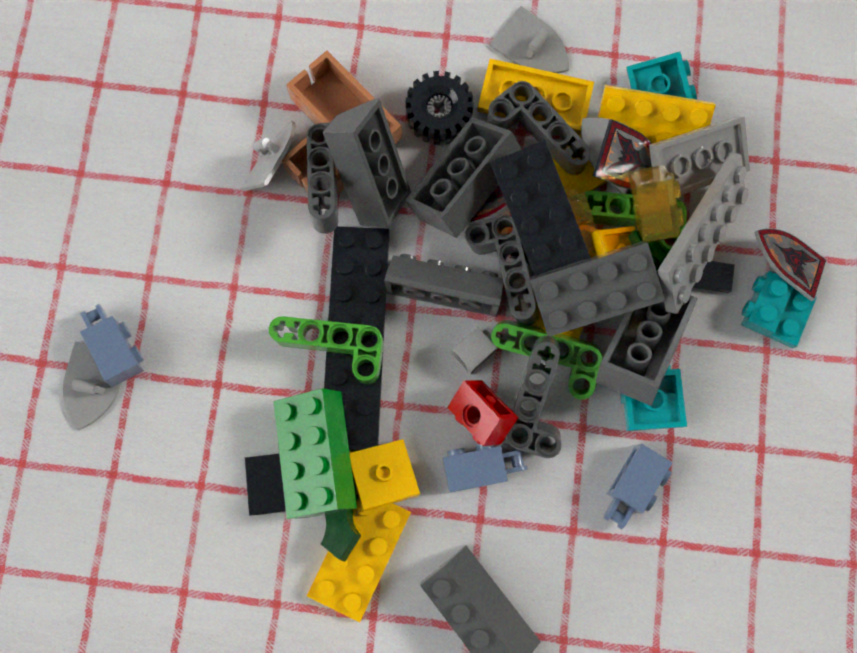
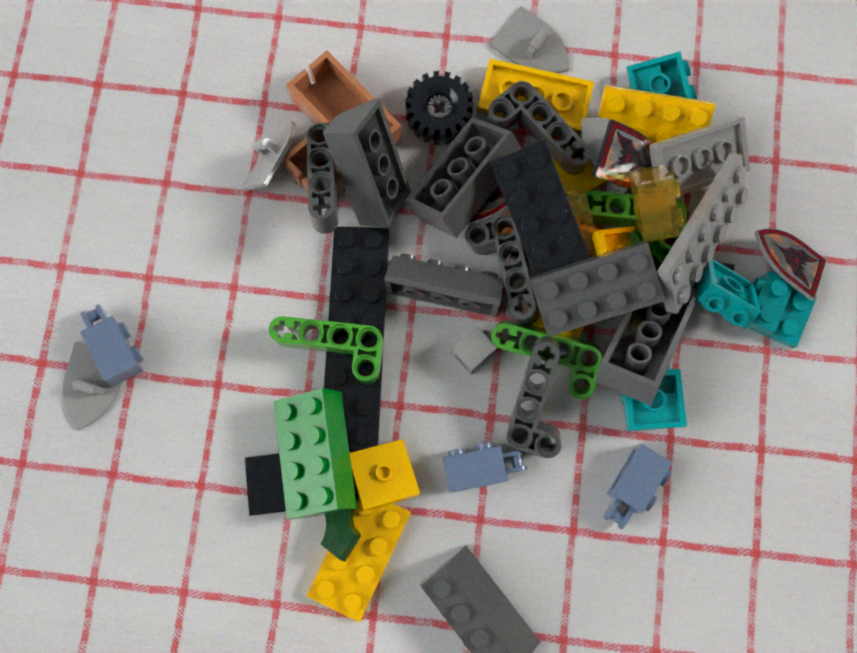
(482, 412): red brick -> none
(728, 294): none -> teal plate

